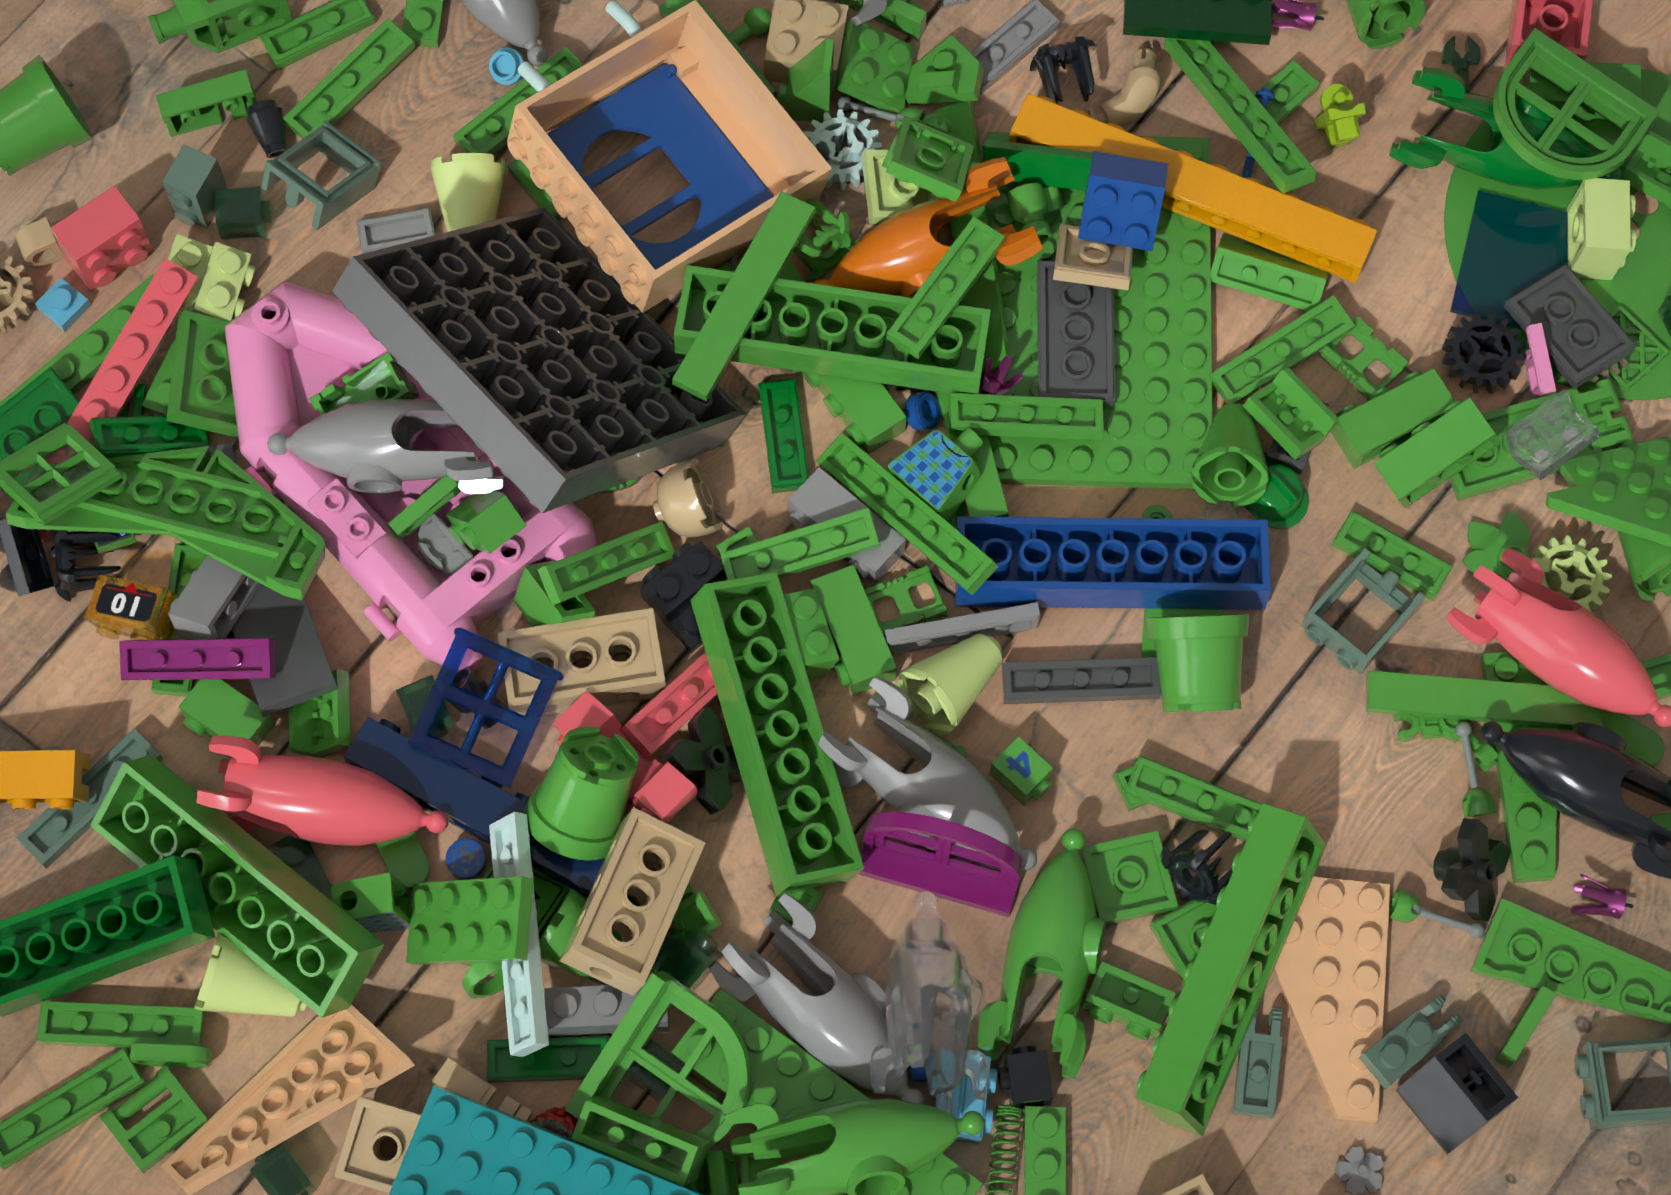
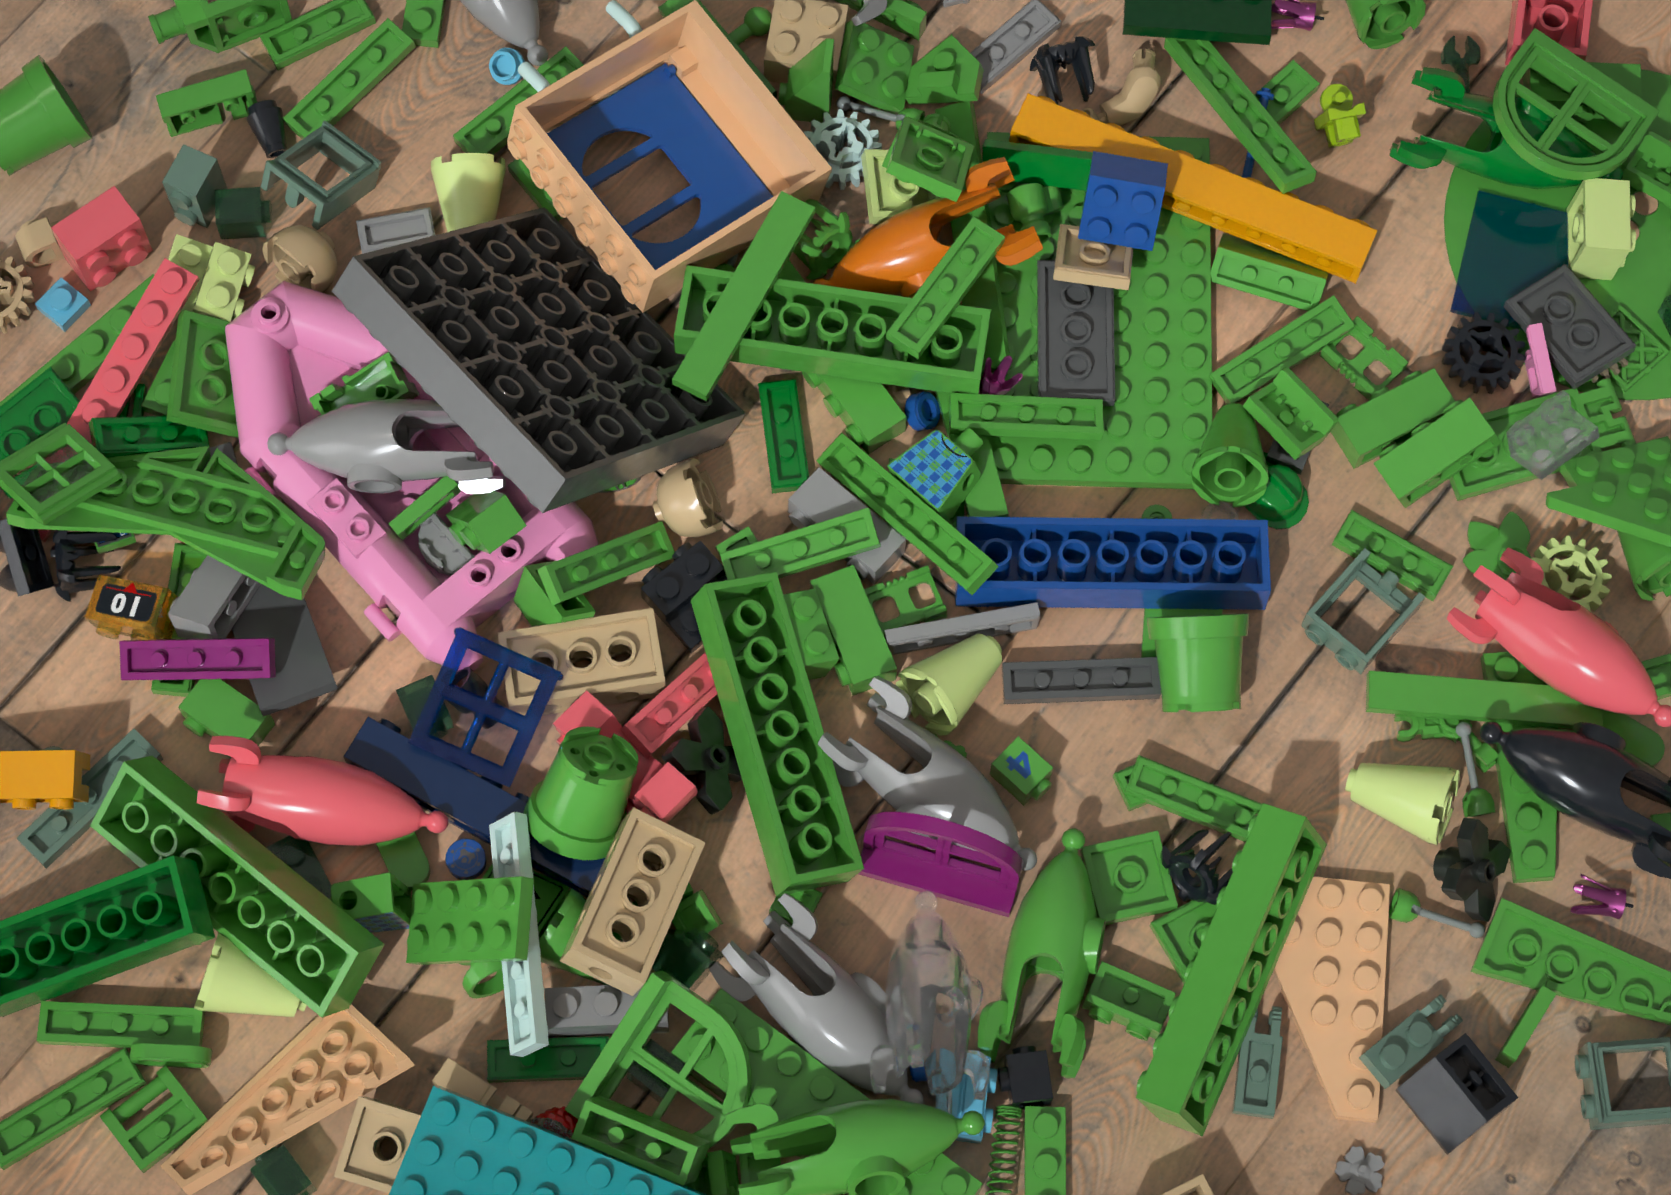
(302, 257): none -> tan cylinder
(322, 723): bright green bracket -> none
(1407, 796): none -> yellowish green cone

